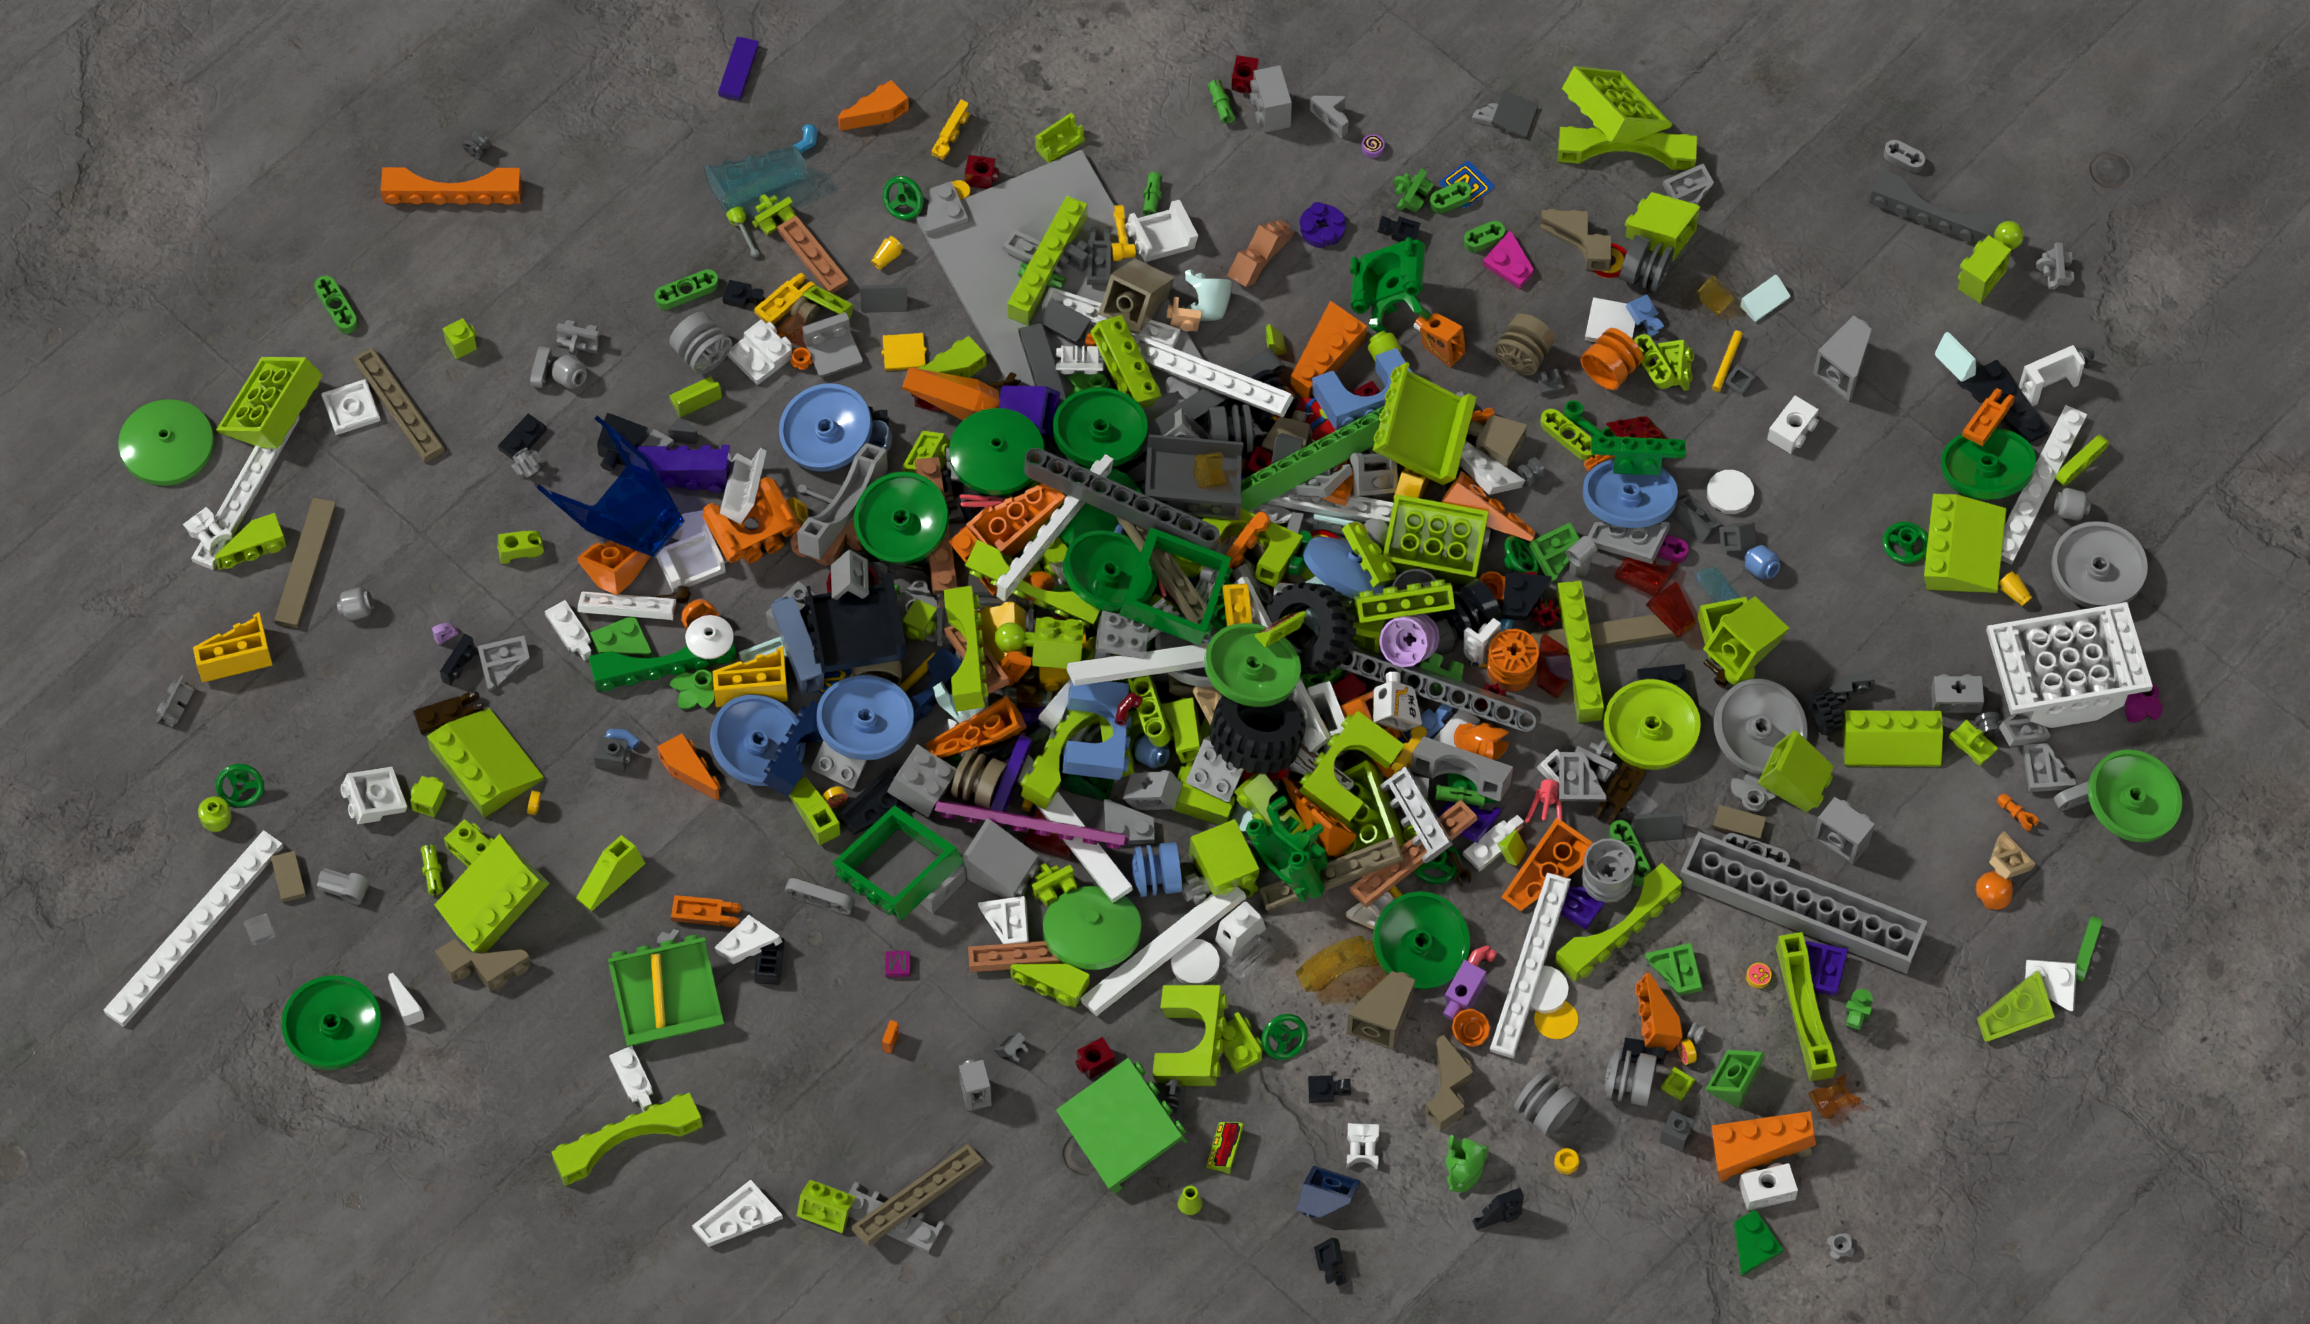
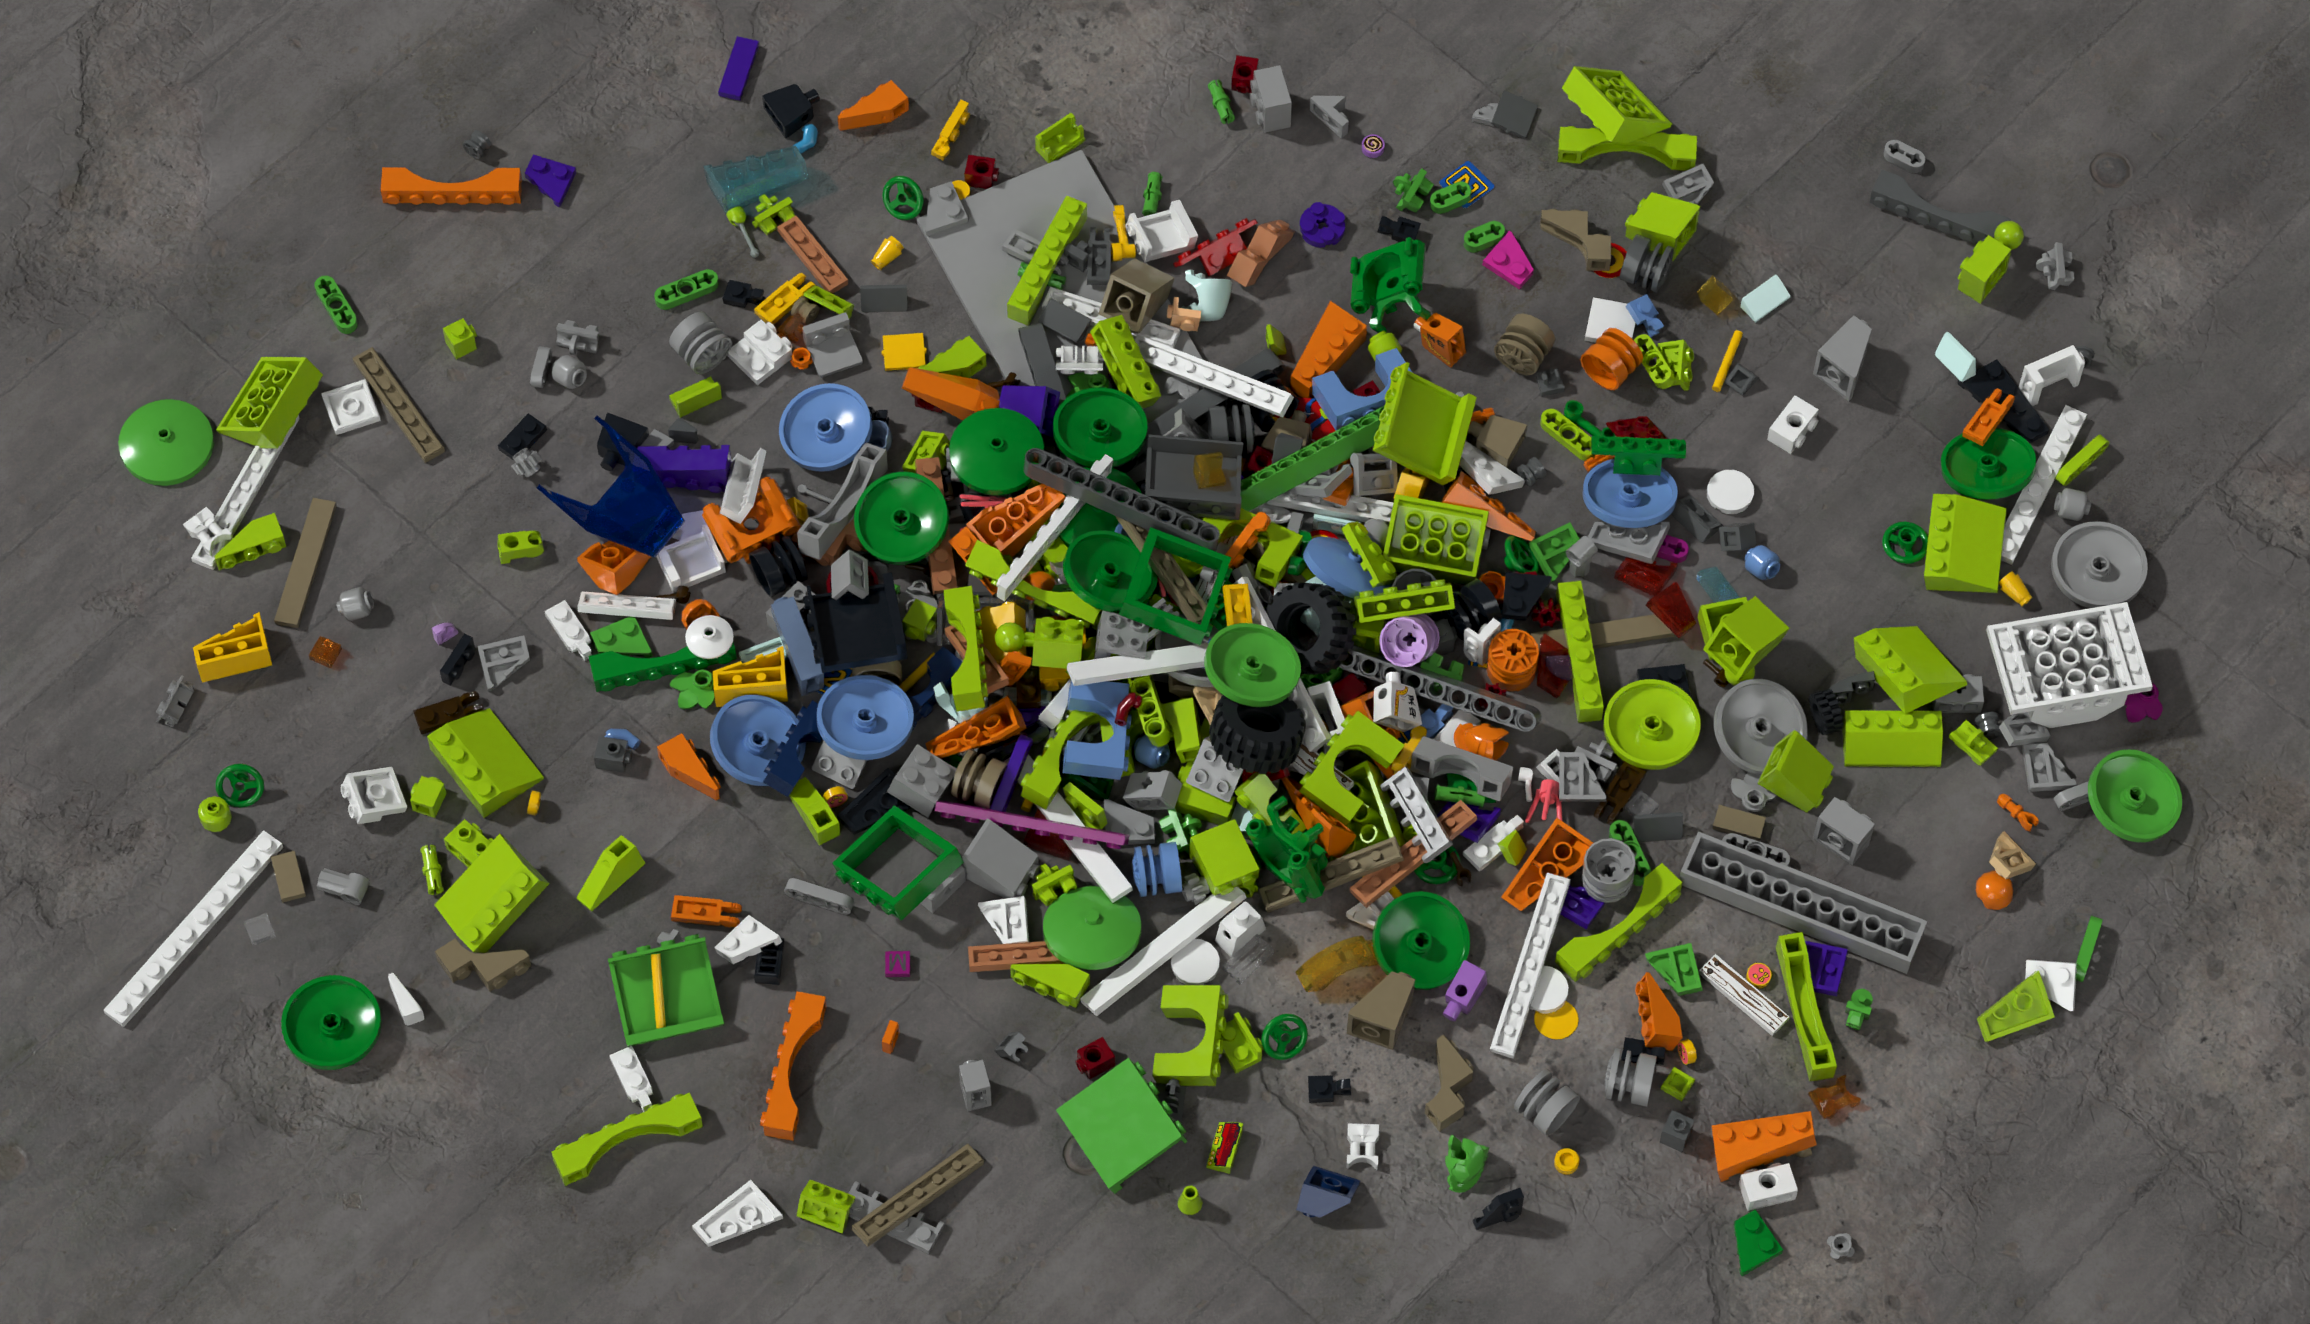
(325, 652): none -> clear orange tile
(550, 177): none -> dark purple wing
(780, 565): none -> black wheel
(790, 108): none -> black torso
(805, 1020): none -> orange arch
(1085, 808): none -> lime bracket
(1175, 822): none -> bright green hips
(1221, 251): none -> red bracket
(1280, 628): lime slope -> none
(1328, 1258): black plate -> none
(1471, 1028): orange hair -> none
(1481, 954): coral arm -> none
(1526, 775): none -> white hand
(1696, 1033): light grey bush -> none
(1735, 1076): bright green slope -> none
(1743, 995): none -> white tile
(1907, 666): none -> lime slope

